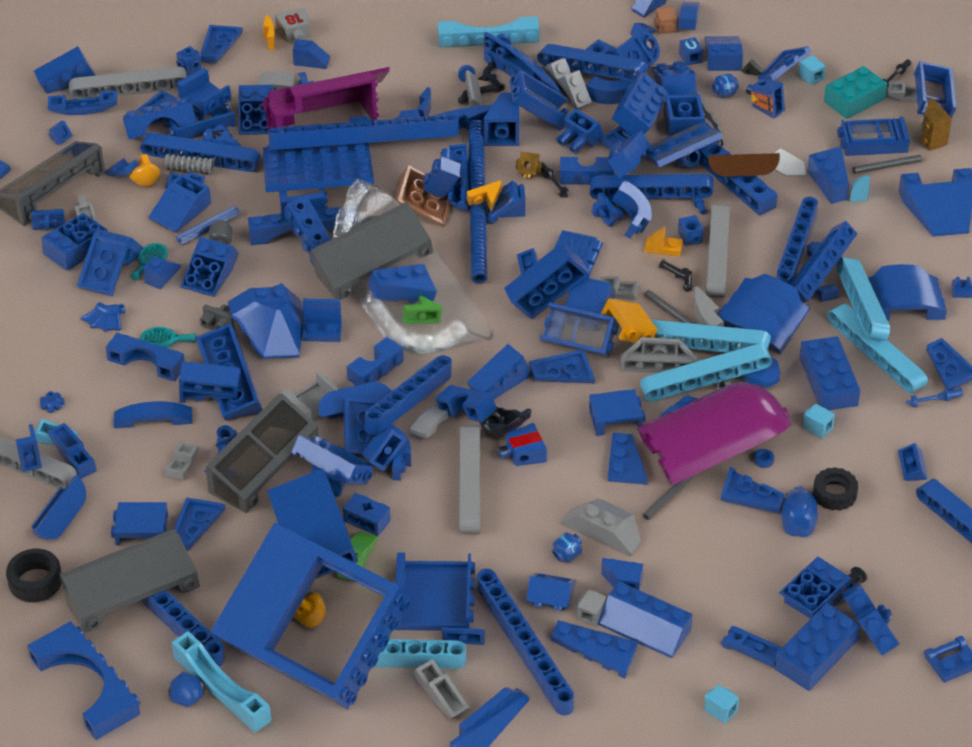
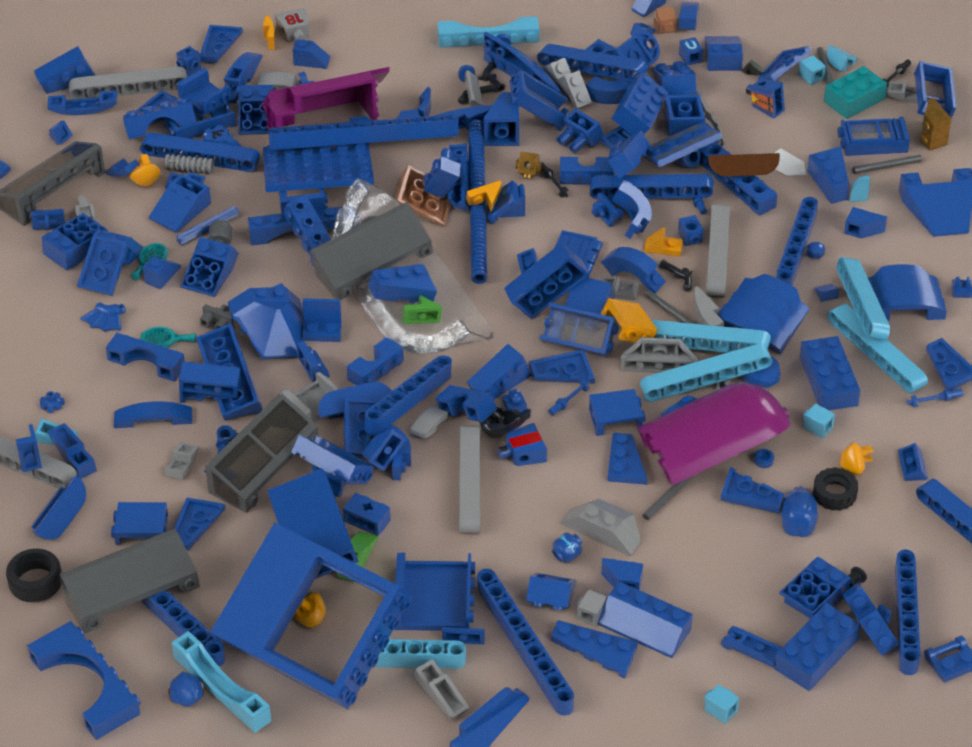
(241, 72): none -> blue slope
(310, 361): none -> blue bracket
(514, 400): none -> blue tile
(561, 404): none -> blue piece
(636, 263): none -> blue arch
(725, 85): blue head -> none
(822, 58): none -> dark grey piece
(823, 260): blue brick -> none
(839, 58): none -> medium azure brick
(854, 456): none -> light orange piece
(864, 223): none -> blue slope
(907, 612): none -> blue beam

